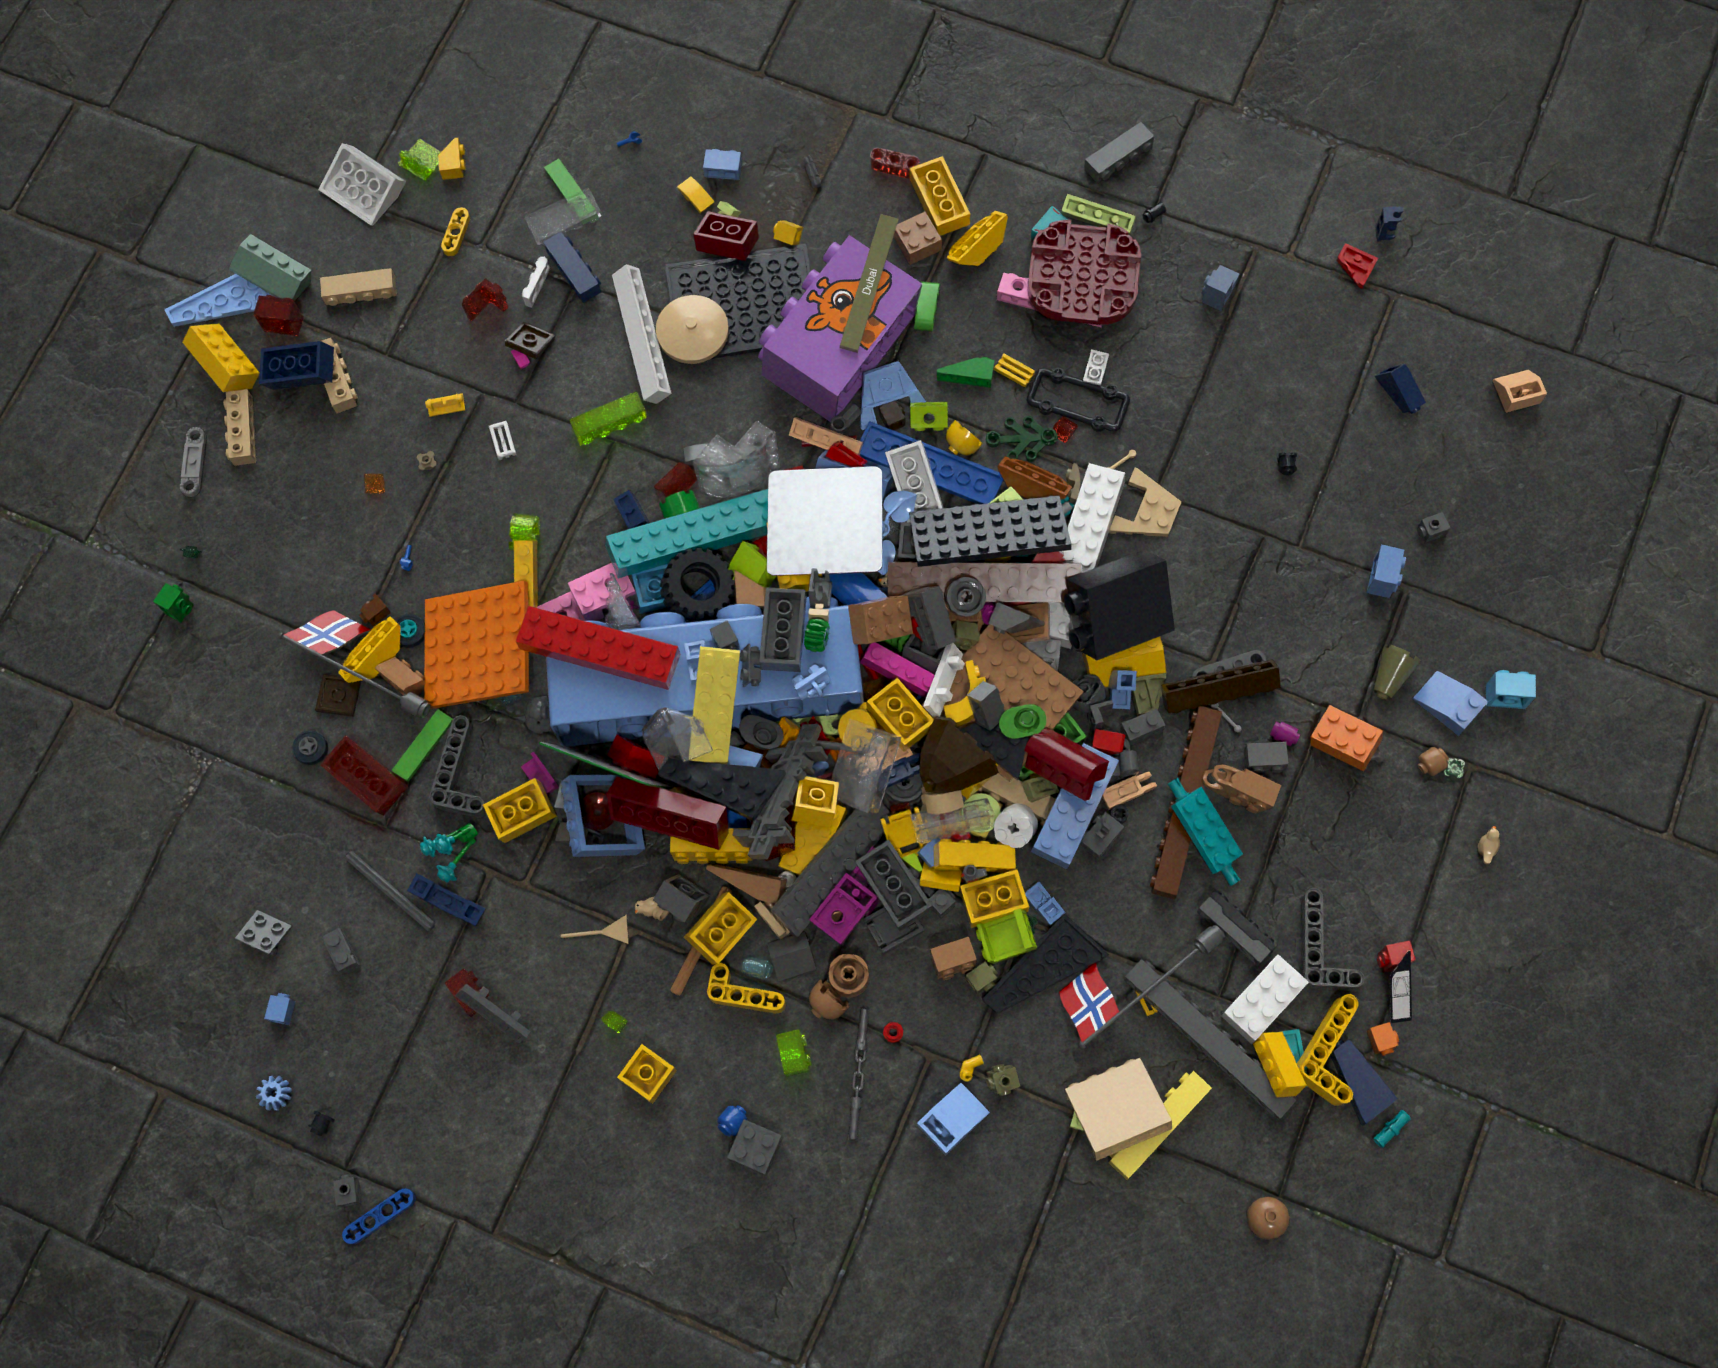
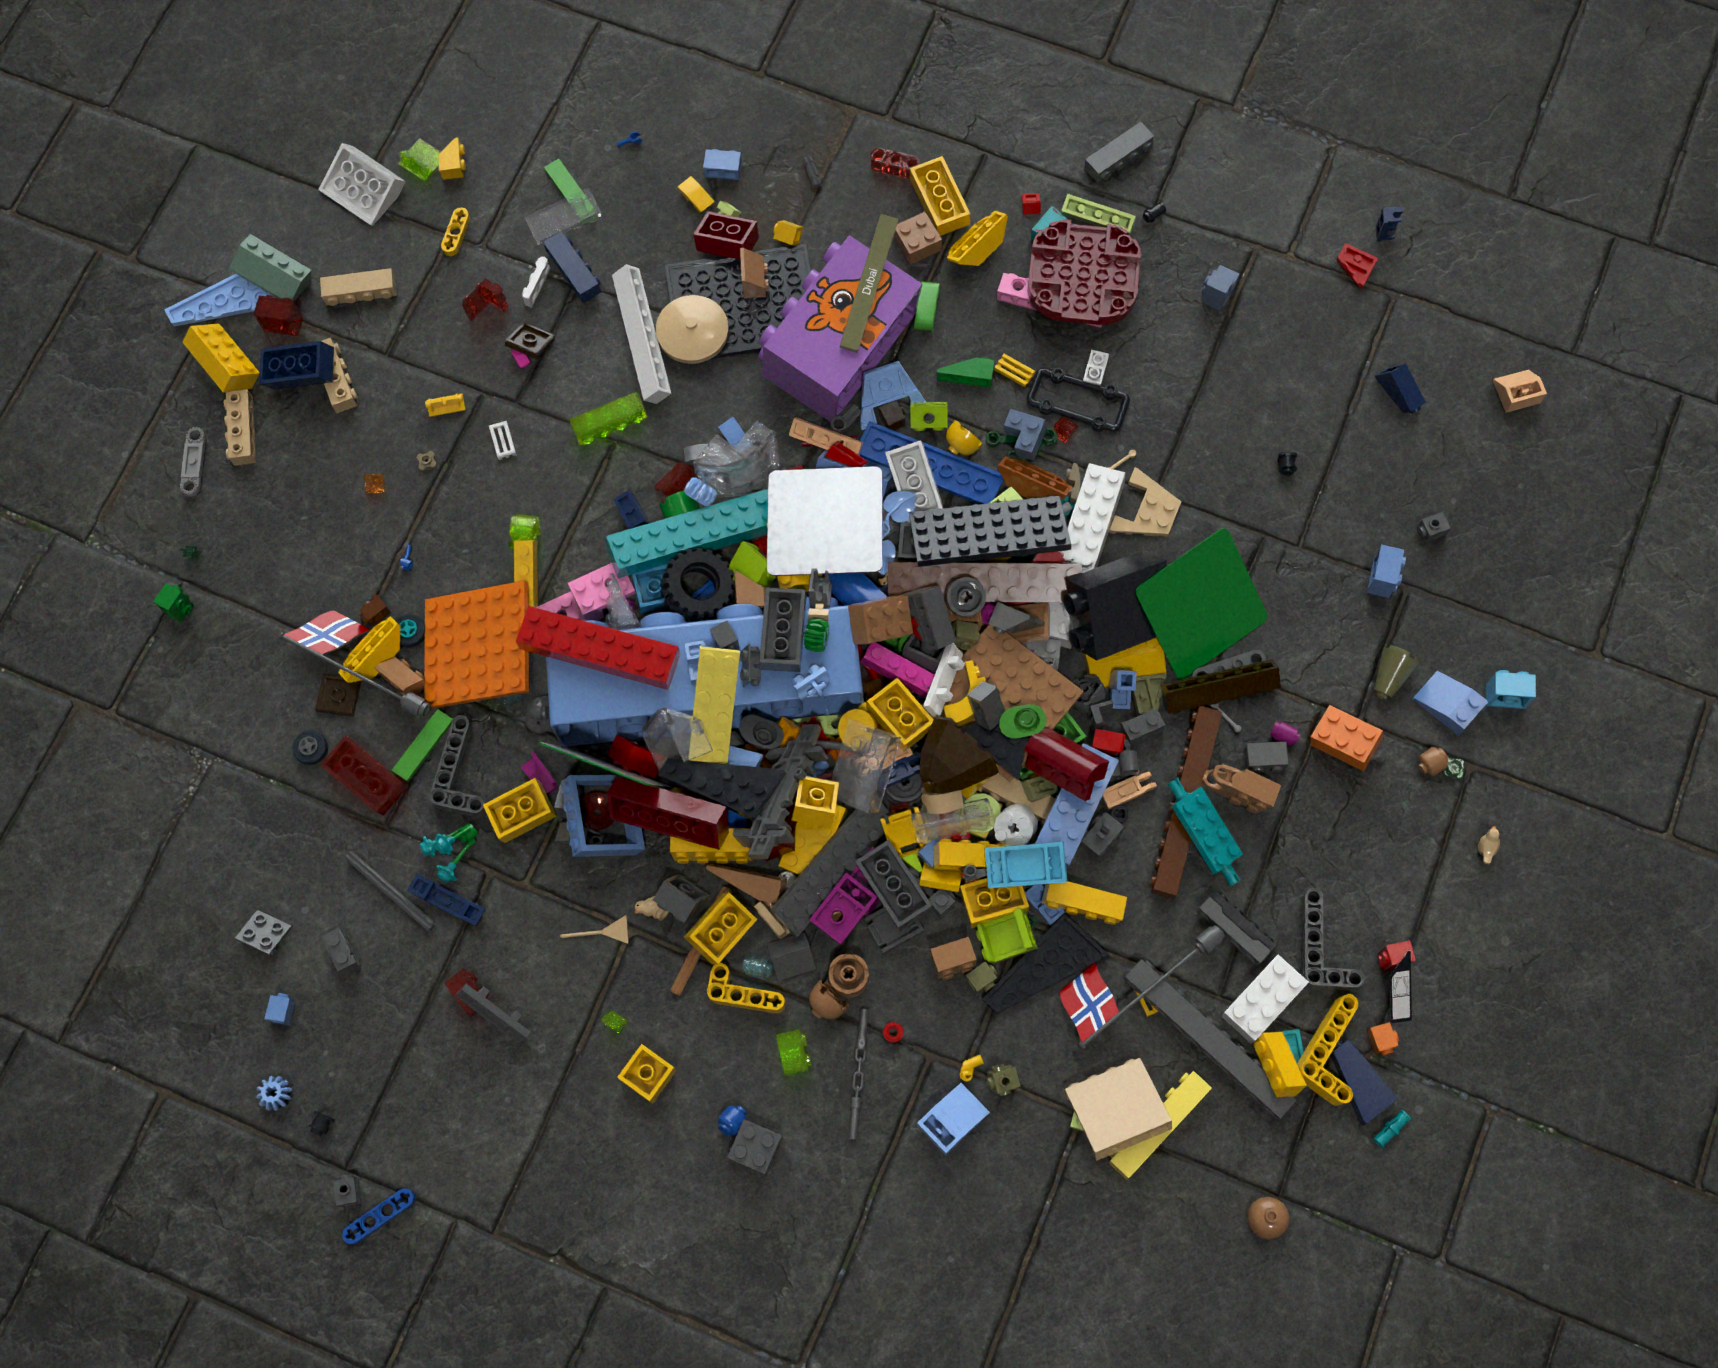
(700, 491): none -> light blue gear
(732, 431): none -> medium blue slope
(753, 274): none -> medium nougat slope
(1026, 865): none -> medium azure slope
(1029, 431): none -> sand blue brick
(1031, 204): none -> red slope
(1086, 901): none -> yellow brick
(1201, 603): none -> green piece

